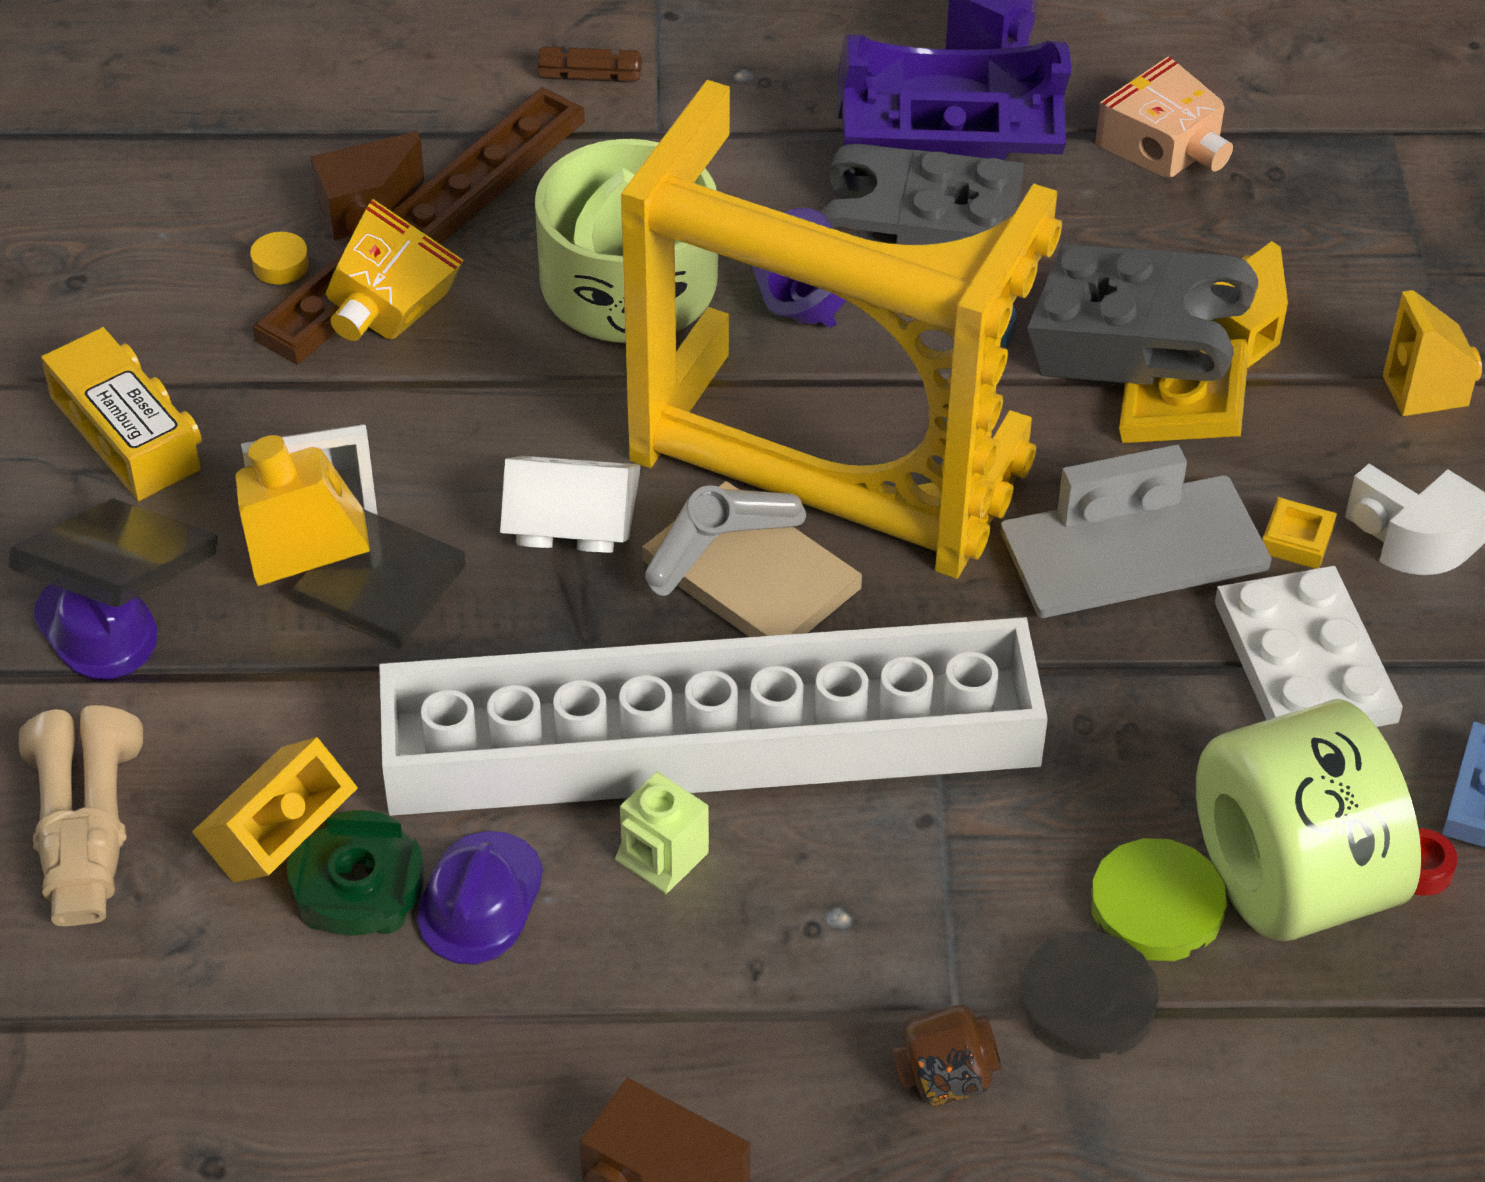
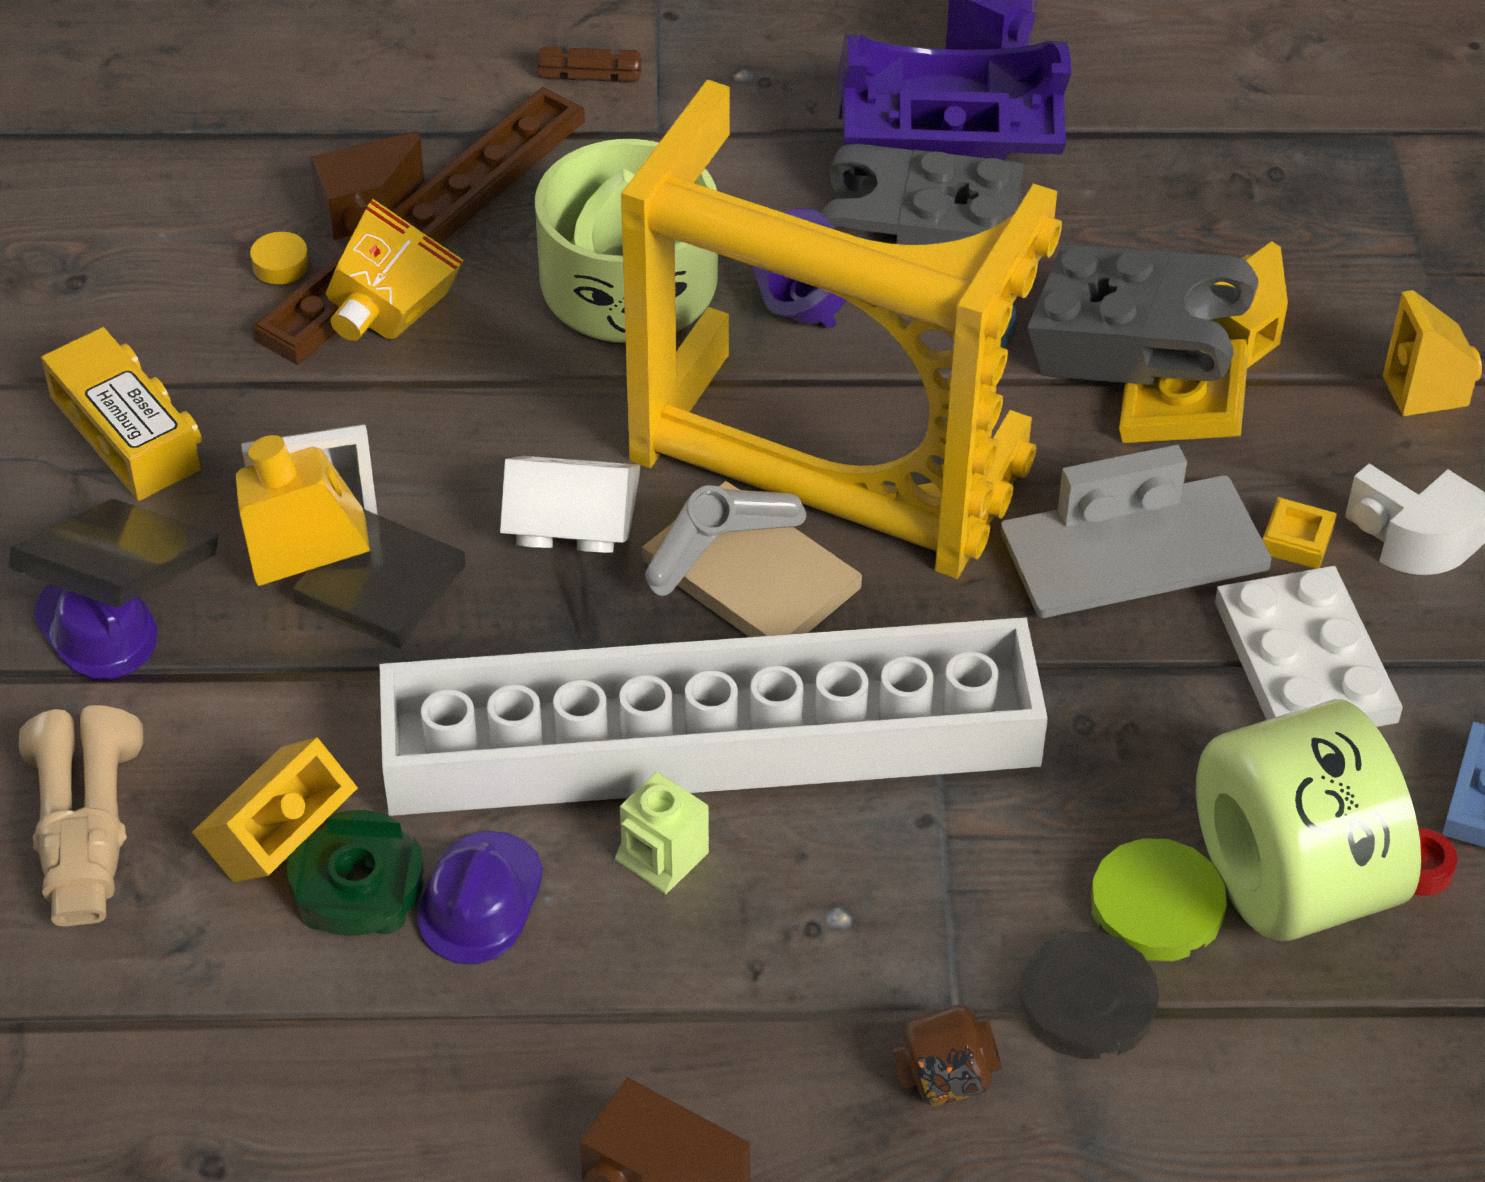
(1164, 122): light nougat torso -> none

